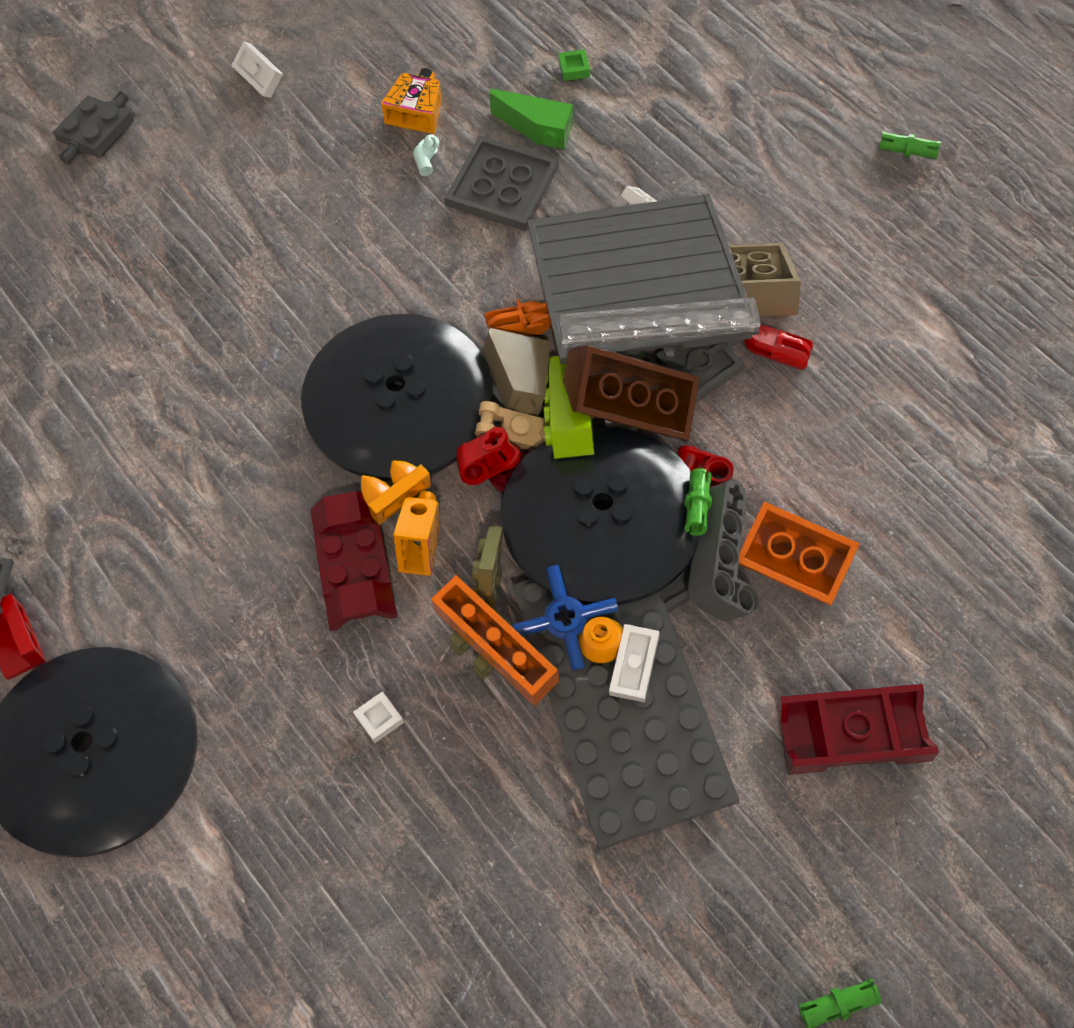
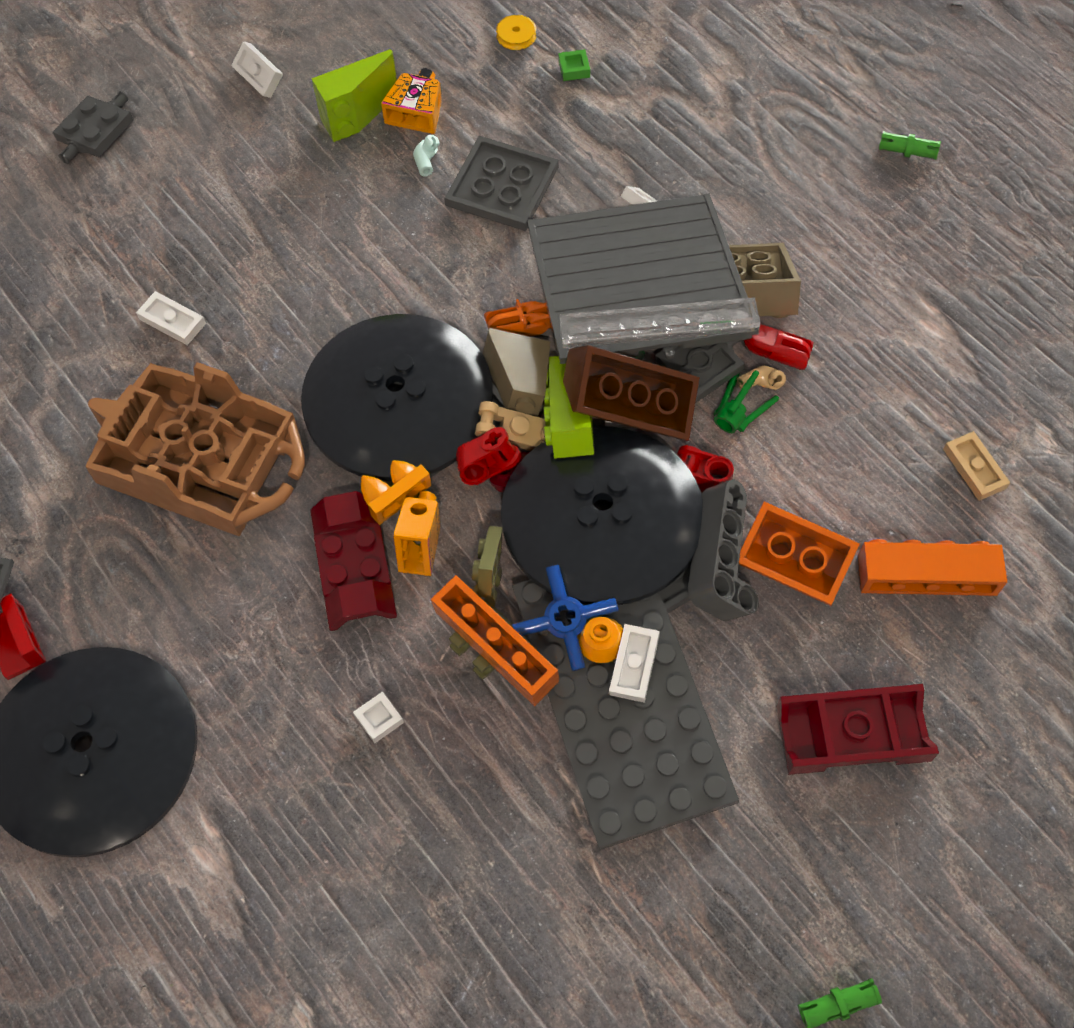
(171, 318): none -> white plate
(177, 406): none -> medium nougat piece
(354, 94): none -> lime slope
(516, 32): none -> yellow piece
(536, 118): bright green slope -> none
(698, 501): bright green pin -> none
(731, 415): none -> green plant
(767, 378): none -> tan arm
(932, 568): none -> orange brick
(976, 466): none -> tan plate

